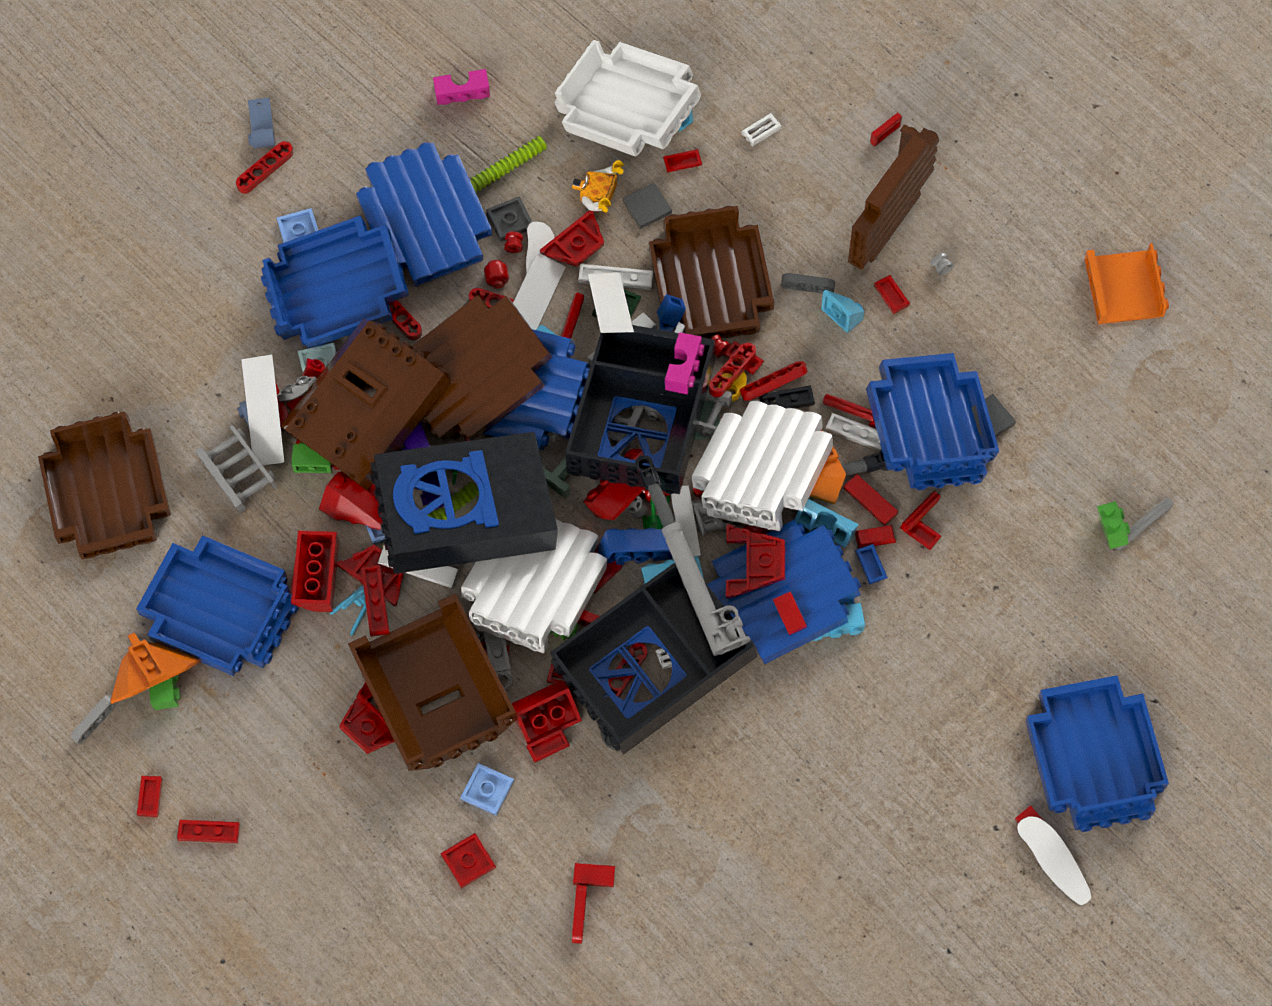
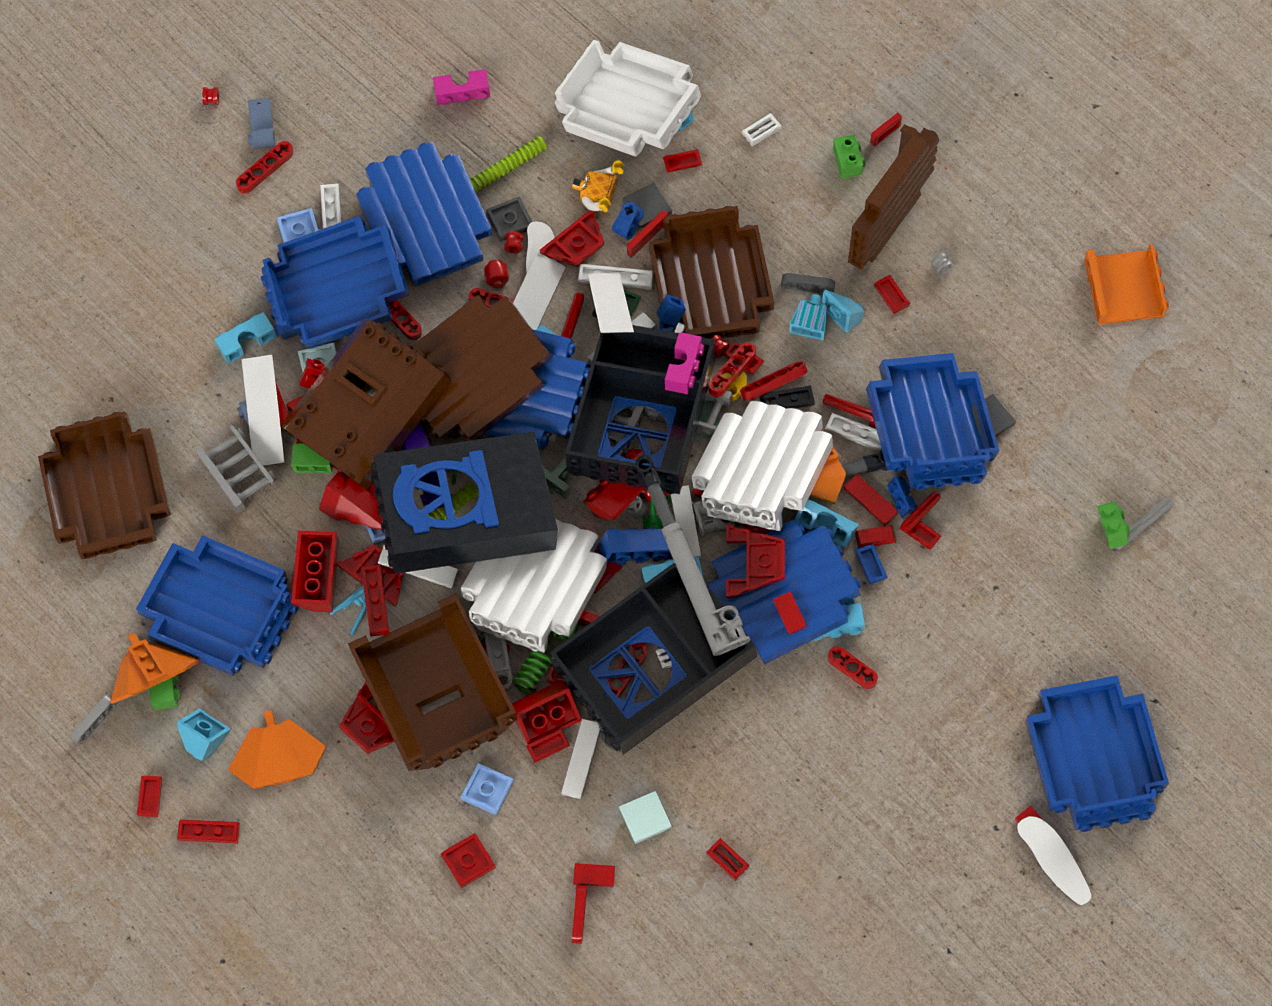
(201, 733): none -> medium azure slope
(210, 96): none -> red wheel
(256, 328): none -> medium azure arch
(276, 754): none -> orange panel
(294, 390): light grey slope -> none
(330, 204): none -> white tile
(531, 671): none -> bright green piece
(581, 759): none -> white tile
(626, 222): none -> blue piece
(645, 817): none -> light aqua tile
(646, 234): none -> red tile
(740, 871): none -> red tile
(810, 318): none -> medium azure torso
(848, 156): none -> bright green brick
(853, 675): none -> red beam
(899, 489): none -> blue hinge

